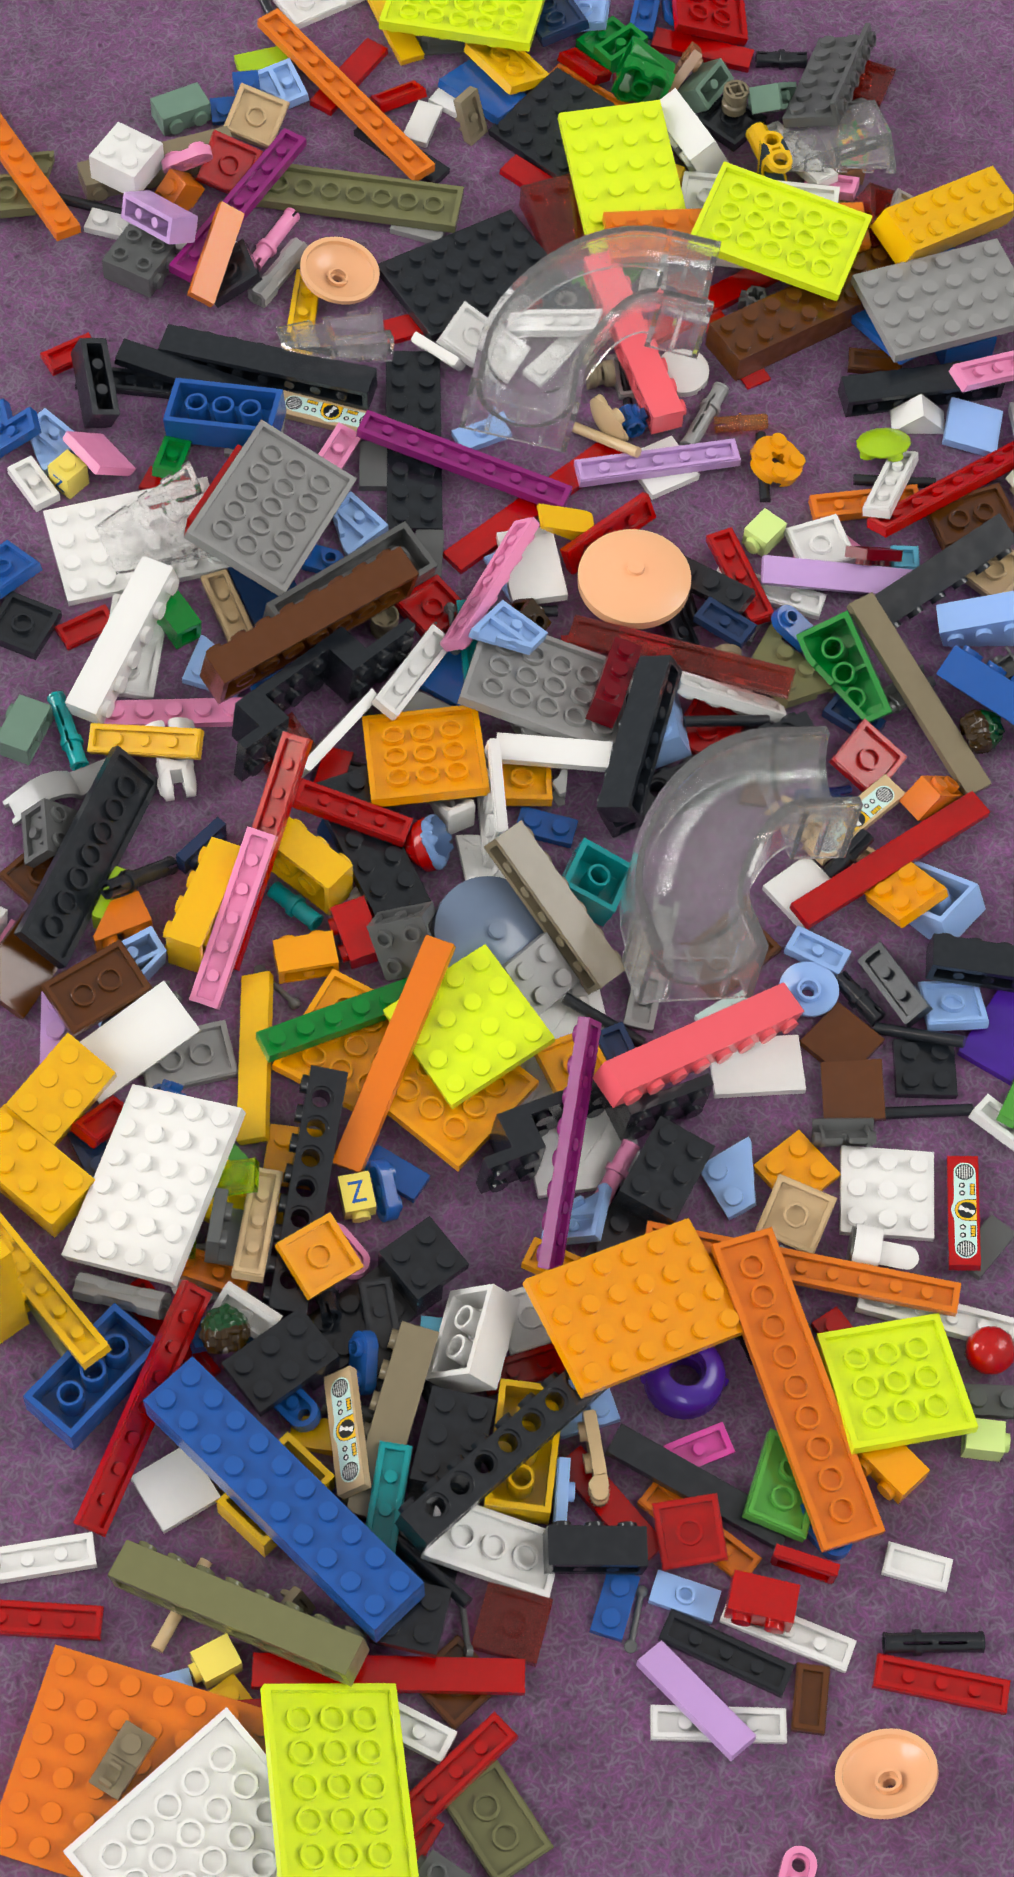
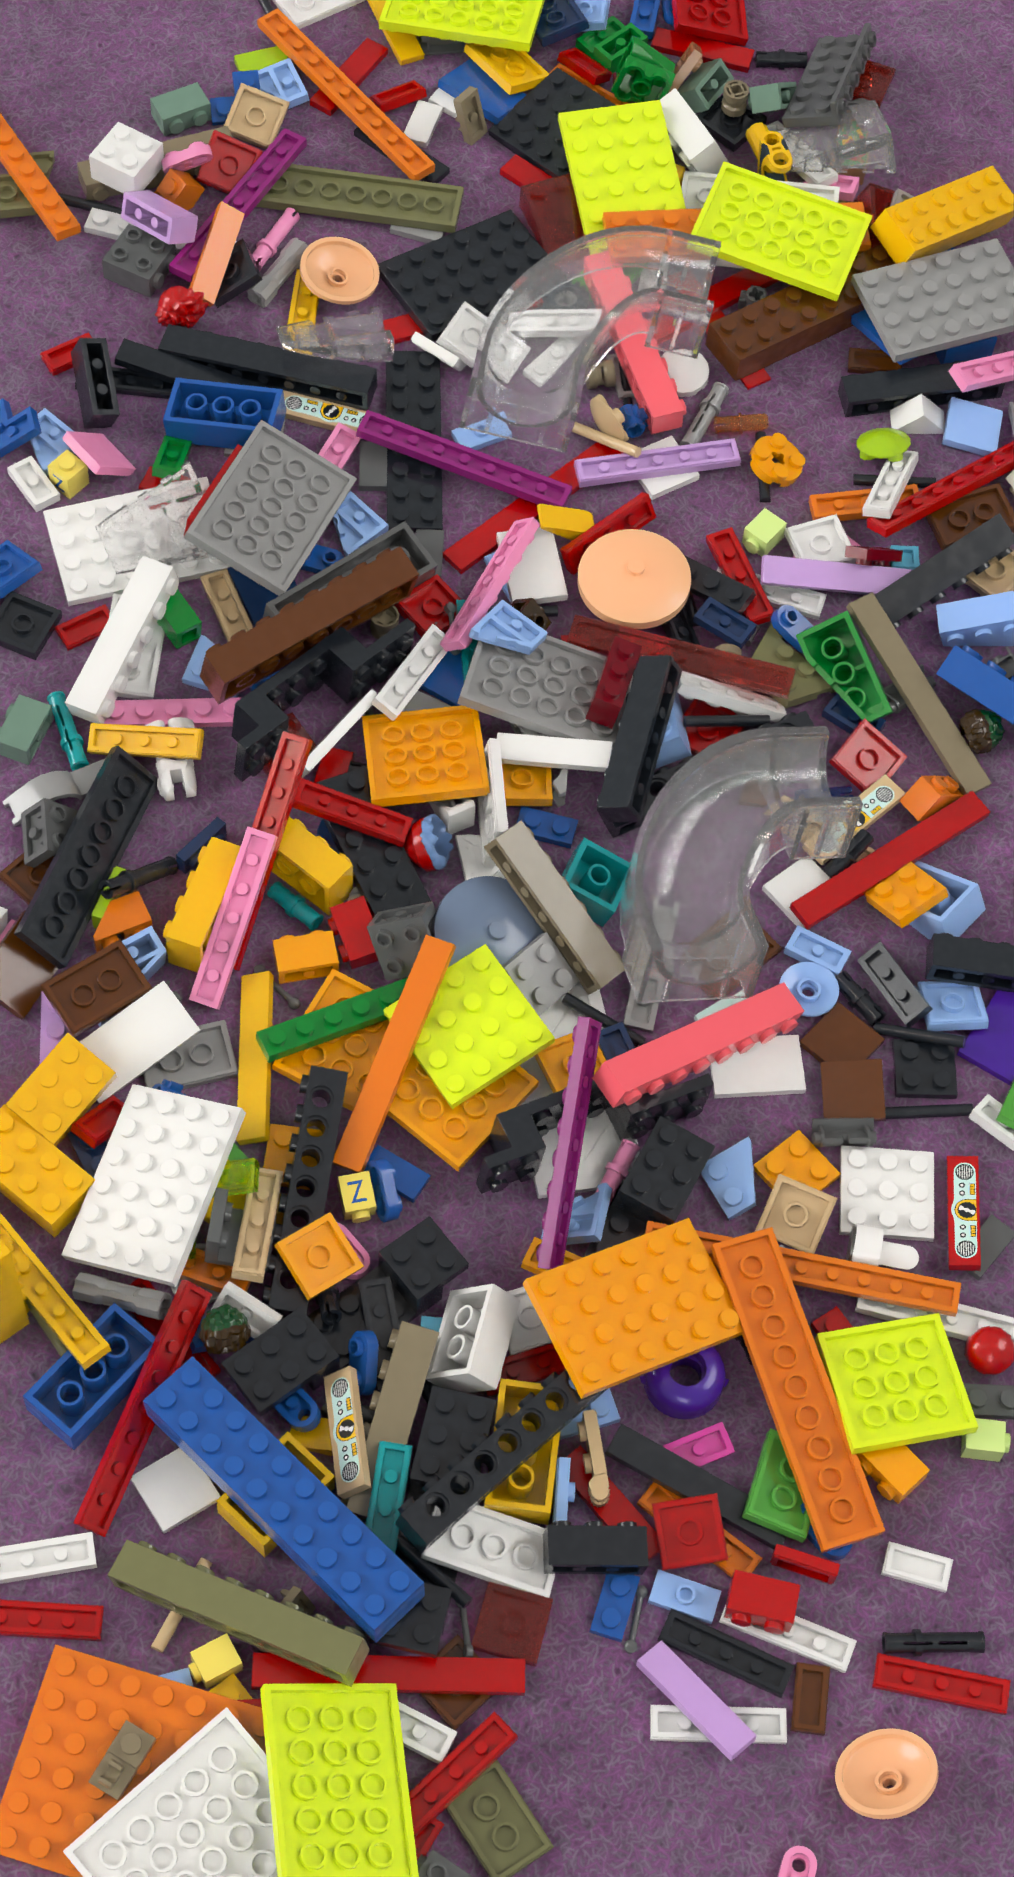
(180, 307): none -> red hair

